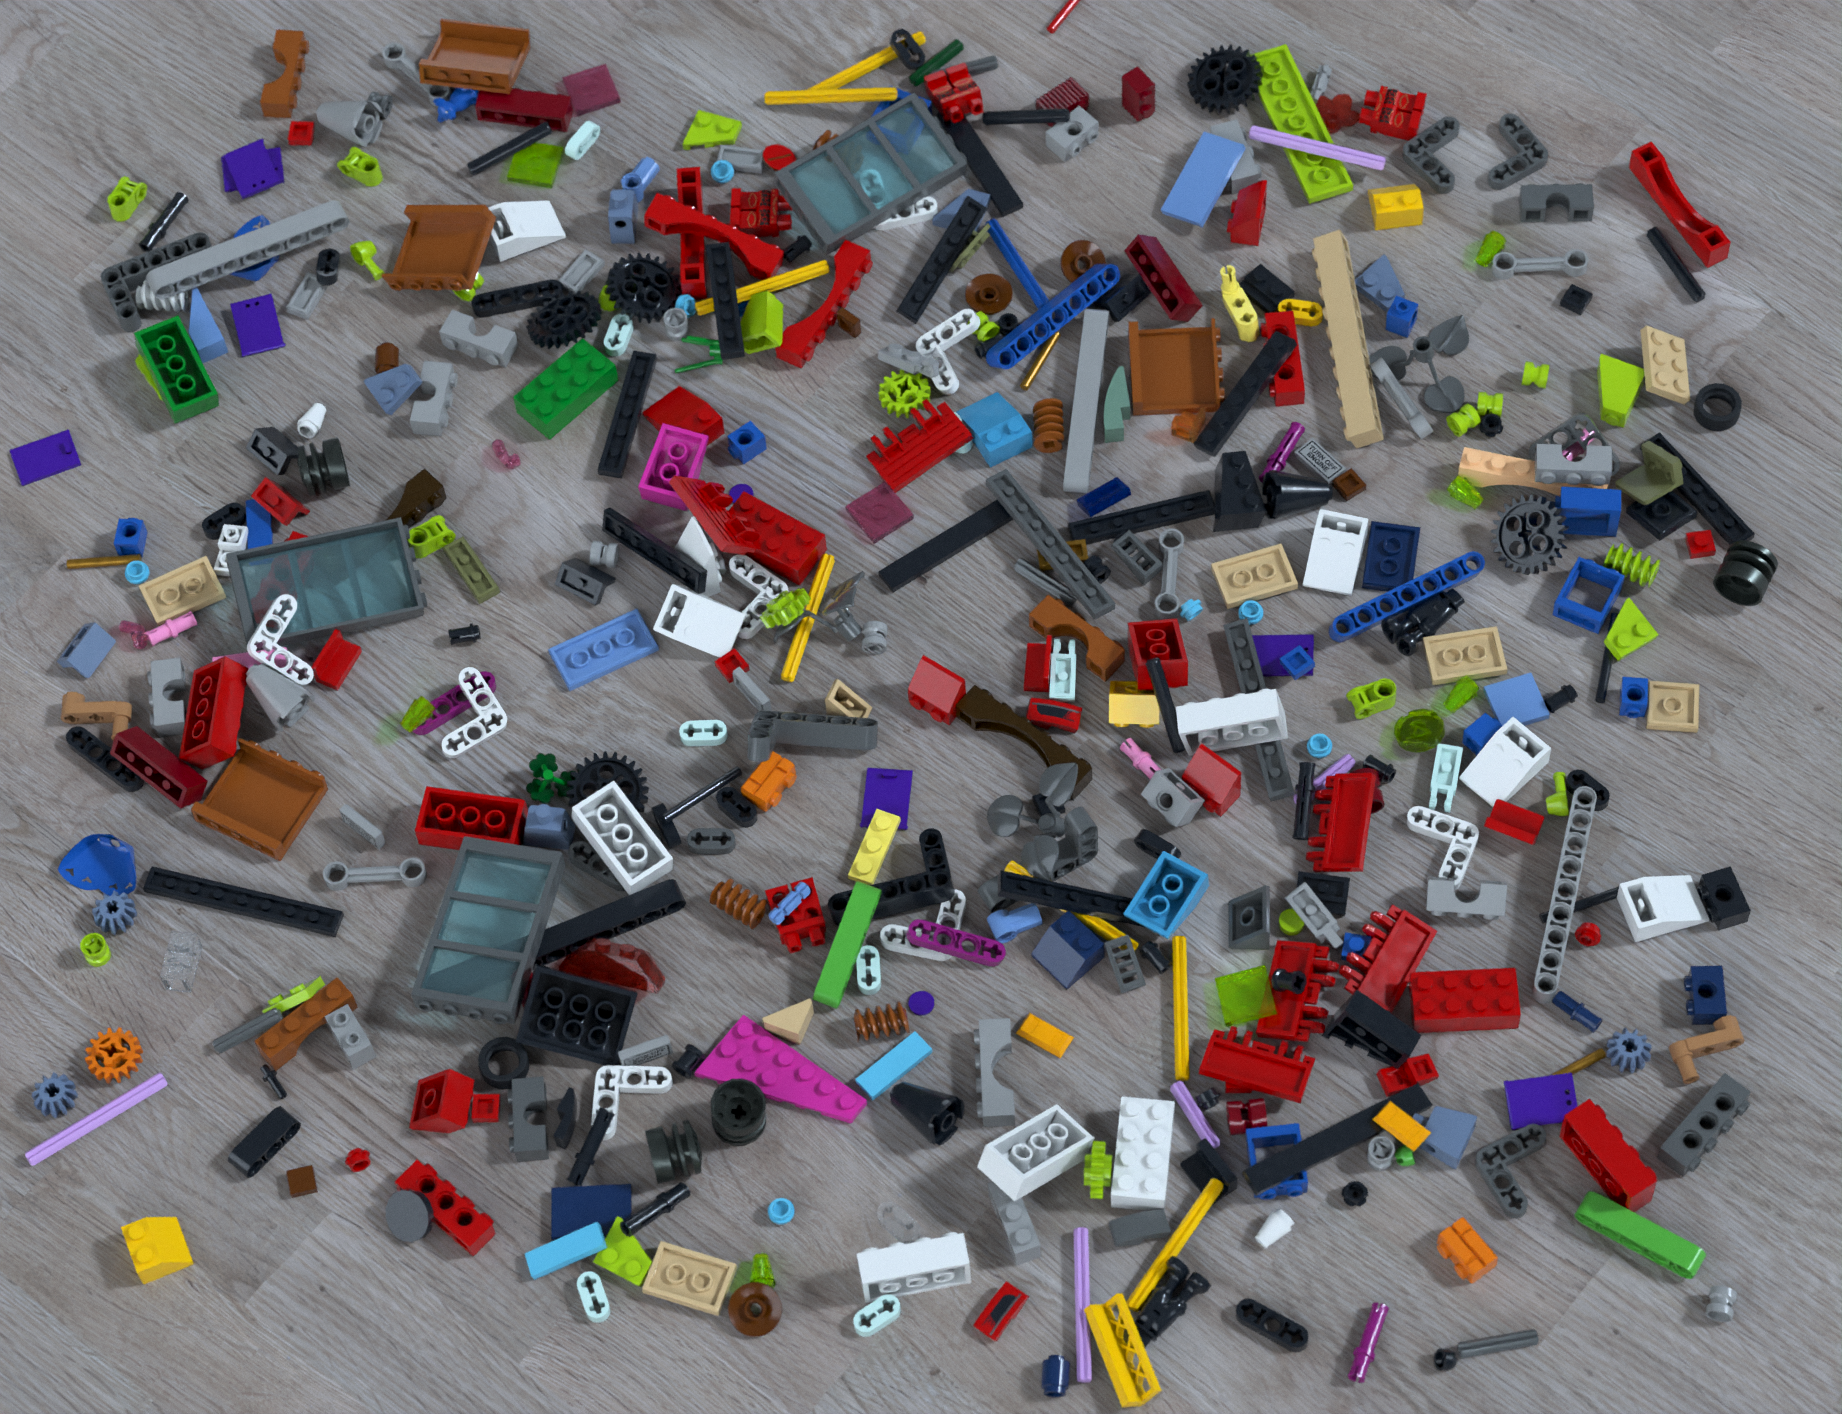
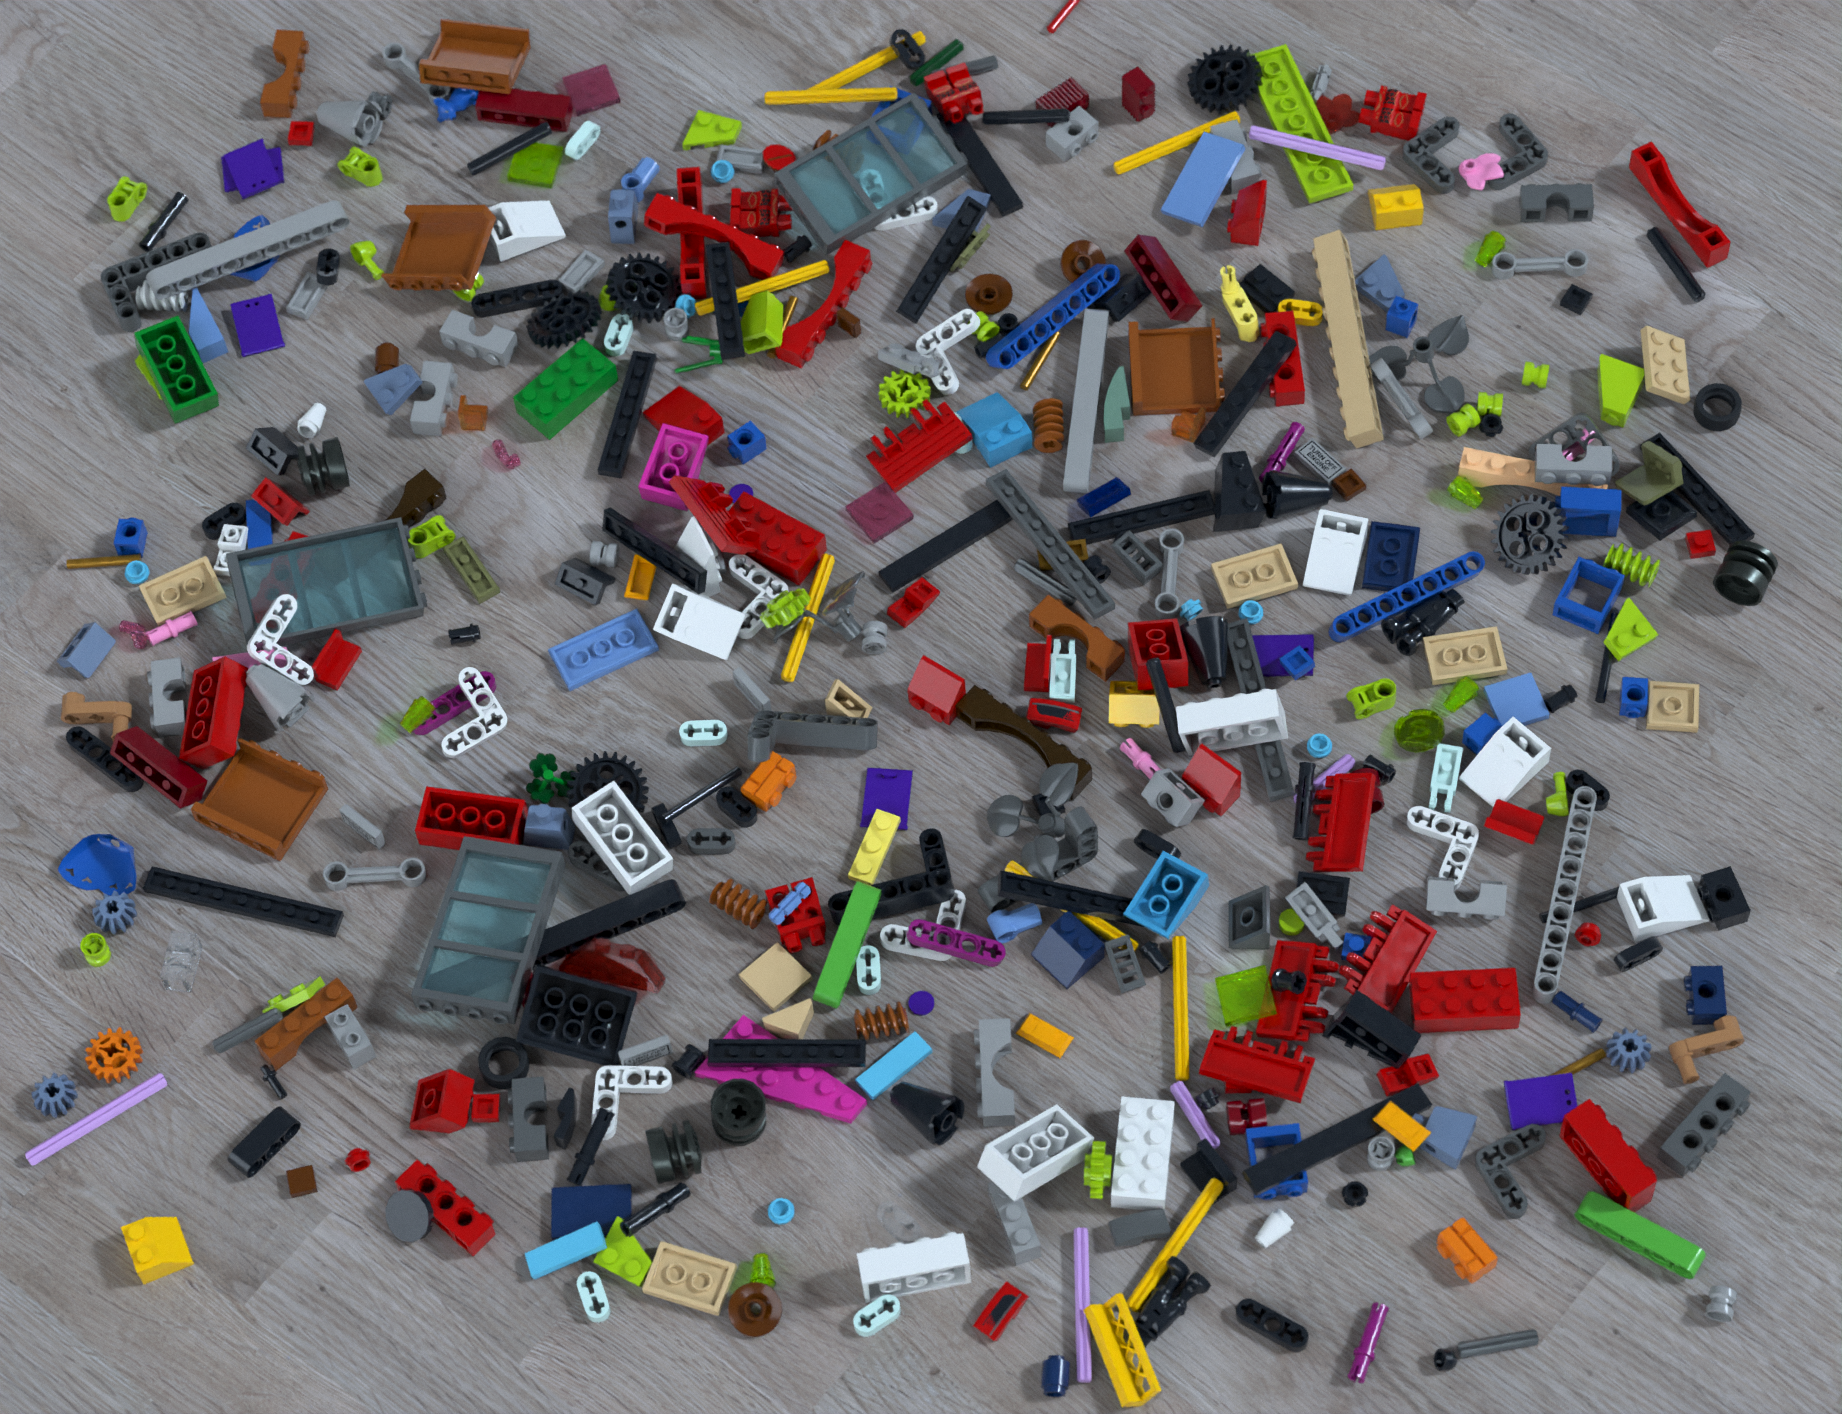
(45, 457): dark purple container -> none
(472, 416): none -> clear orange panel
(640, 579): none -> light orange tile
(730, 662): red plate -> none
(775, 977): none -> tan tile
(787, 315): none -> pearl gold bar
(787, 1053): none -> black tile
(913, 603): none -> red slope
(1017, 264): blue axle -> none
(1169, 145): none -> yellow axle
(1207, 648): none -> black cone
(1480, 170): none -> bright pink plate
(1638, 954): none -> black beam

